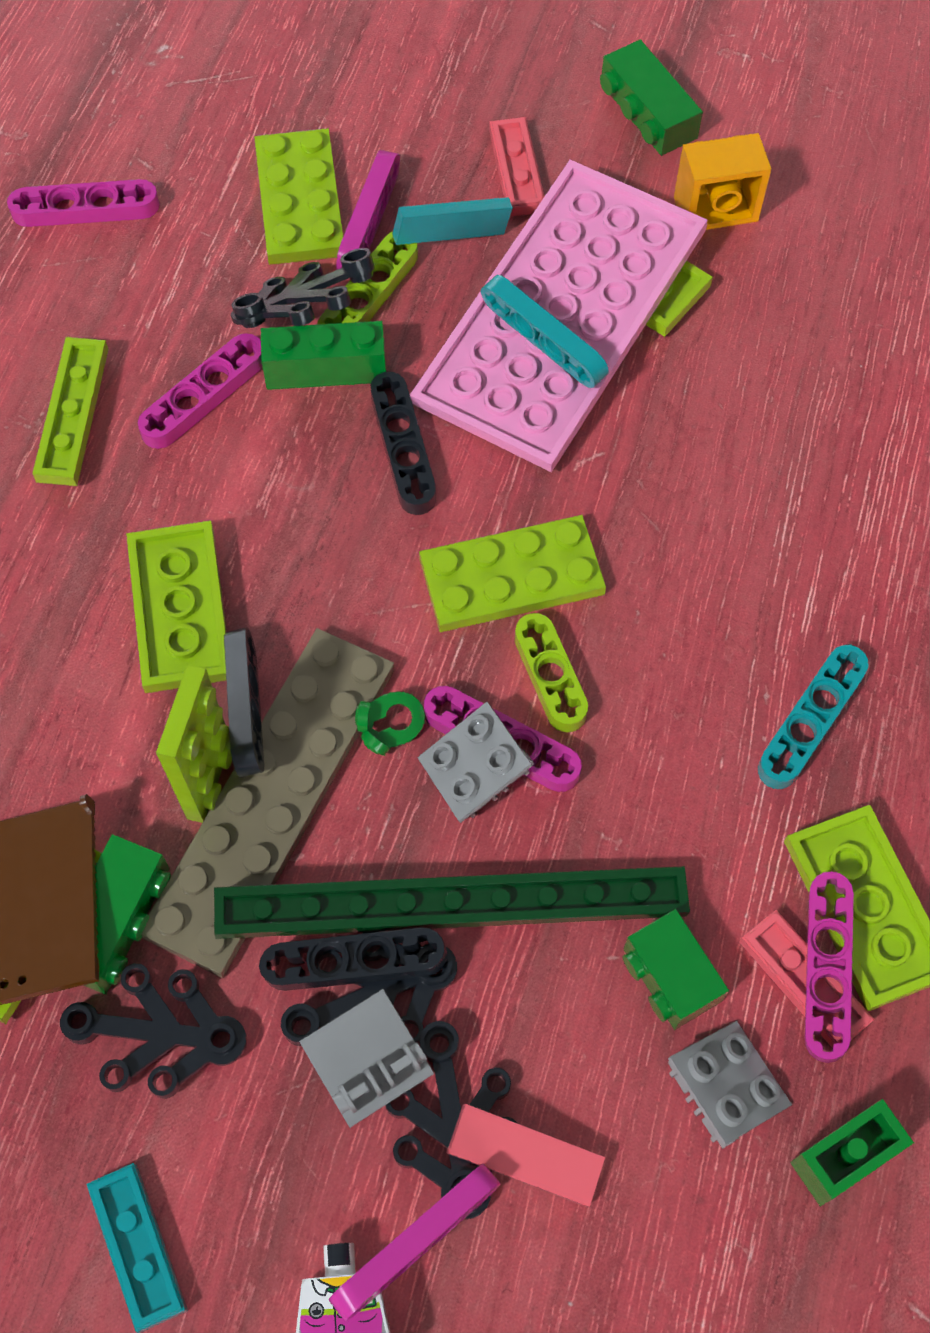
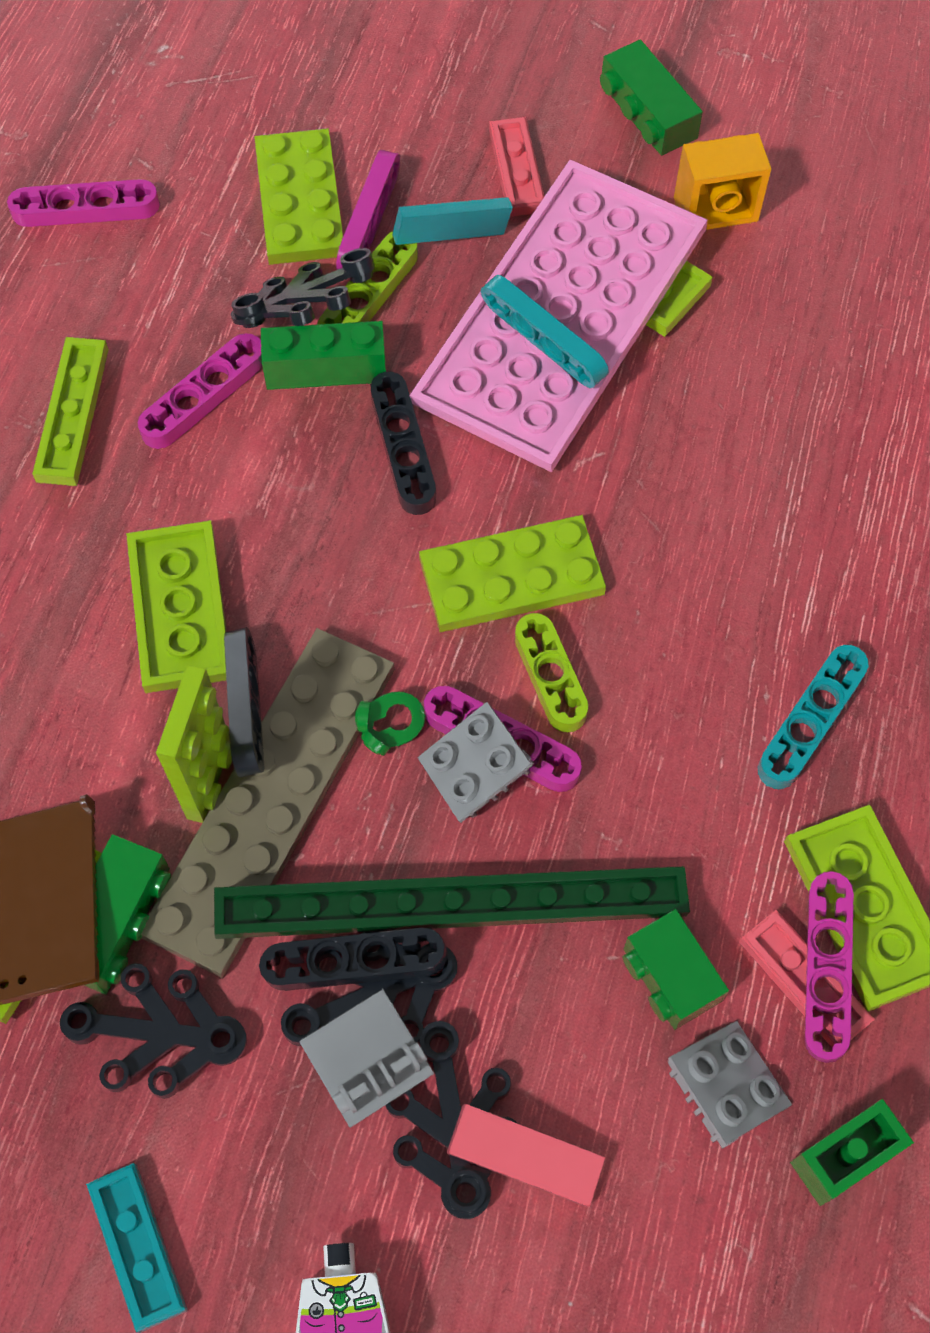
(413, 1242): dark pink beam -> none

